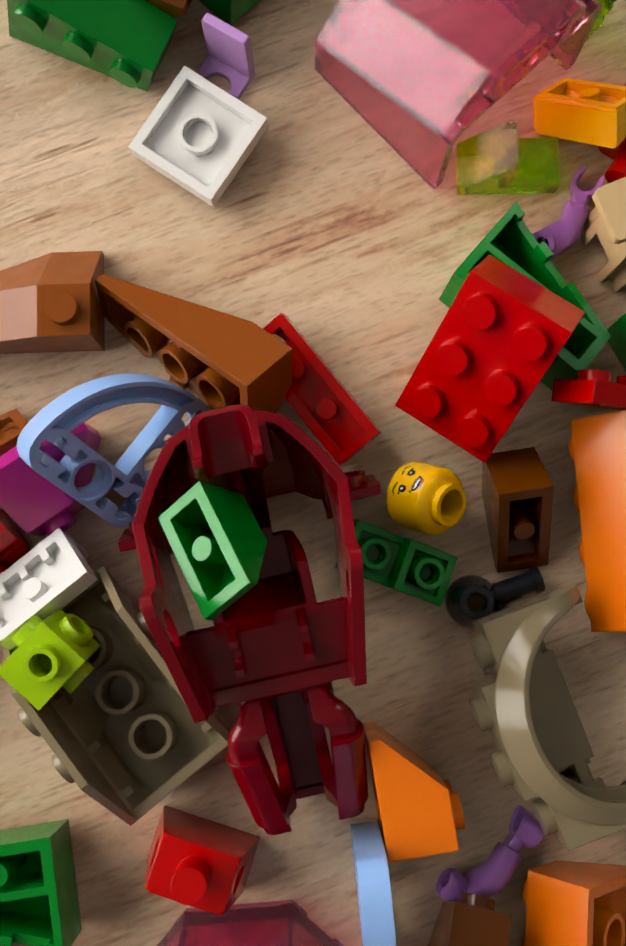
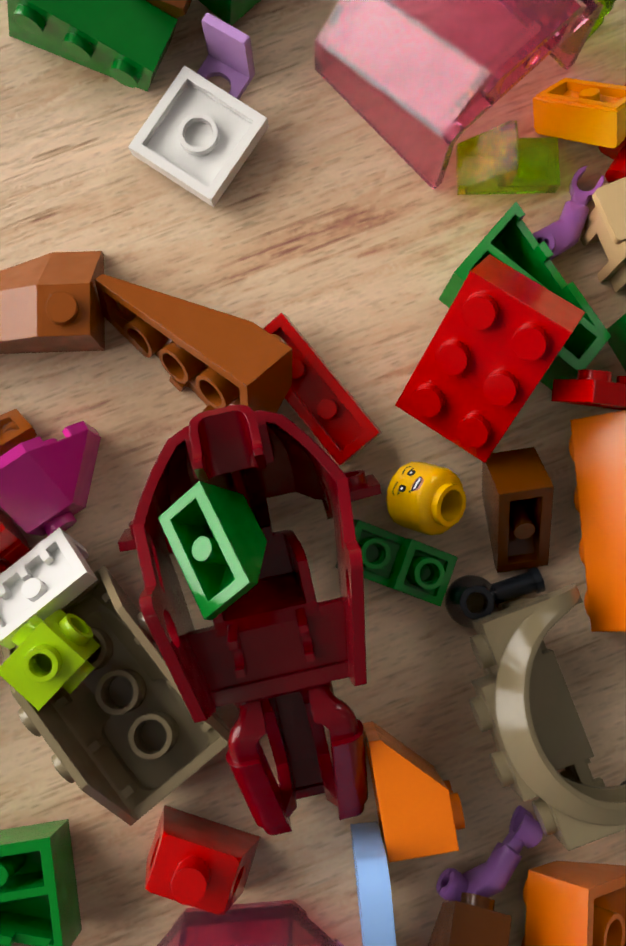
(128, 474): light blue beam -> none

